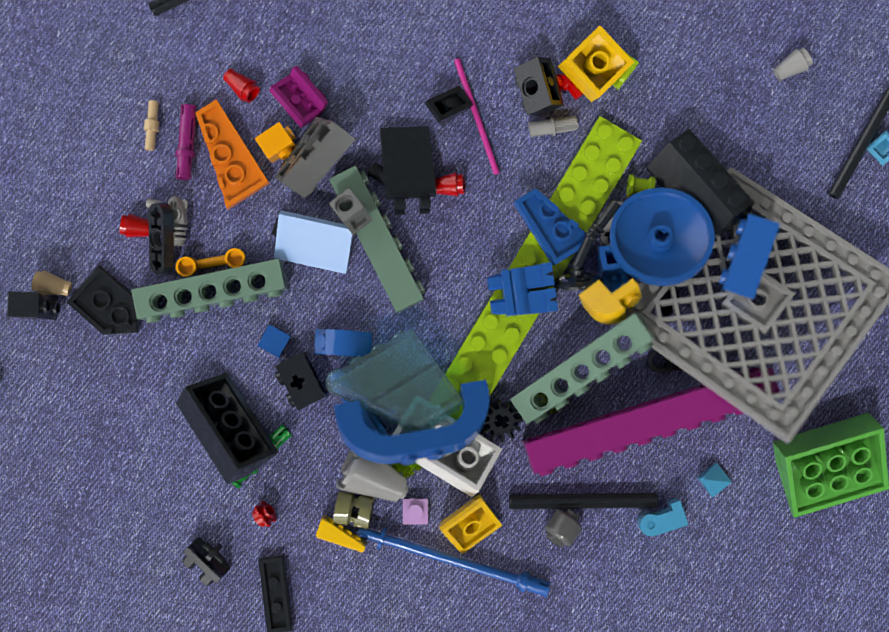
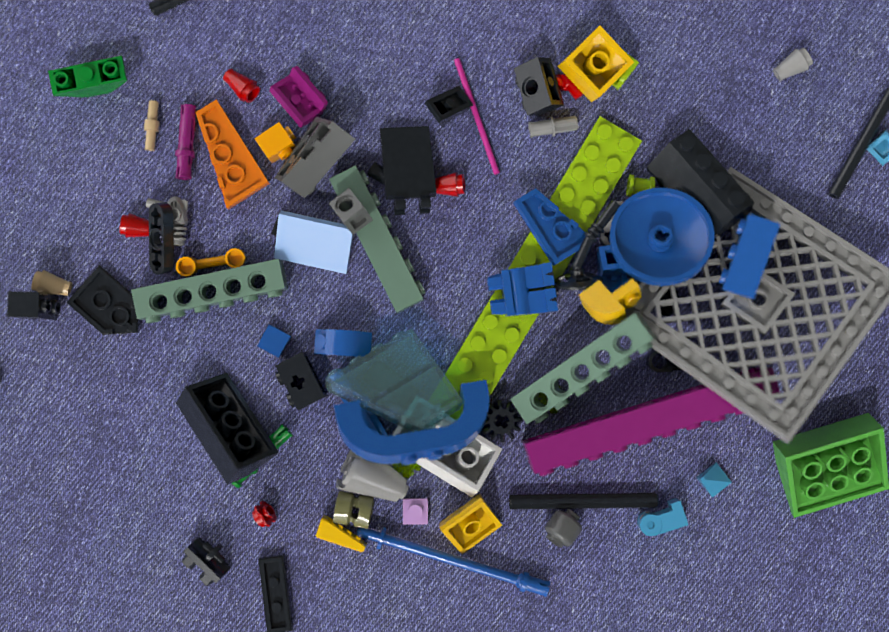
(88, 78): none -> green slope

